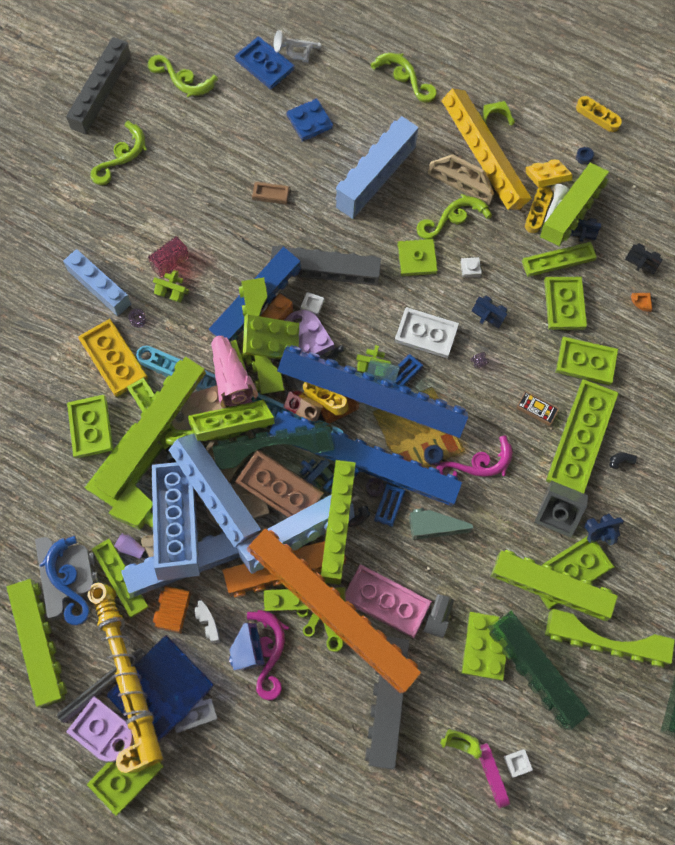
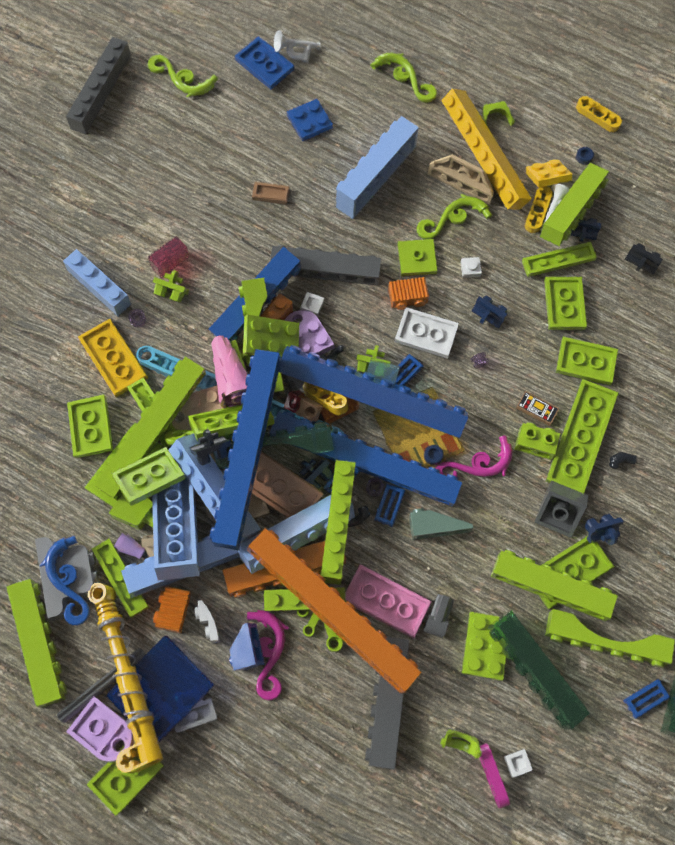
(121, 158): lime plant -> none
(148, 476): none -> lime plate
(208, 444): none -> black hips
(246, 450): none -> blue brick
(408, 293): none -> orange brick
(537, 441): none -> lime brick
(631, 707): none -> blue tile
(642, 301): orange tile -> none

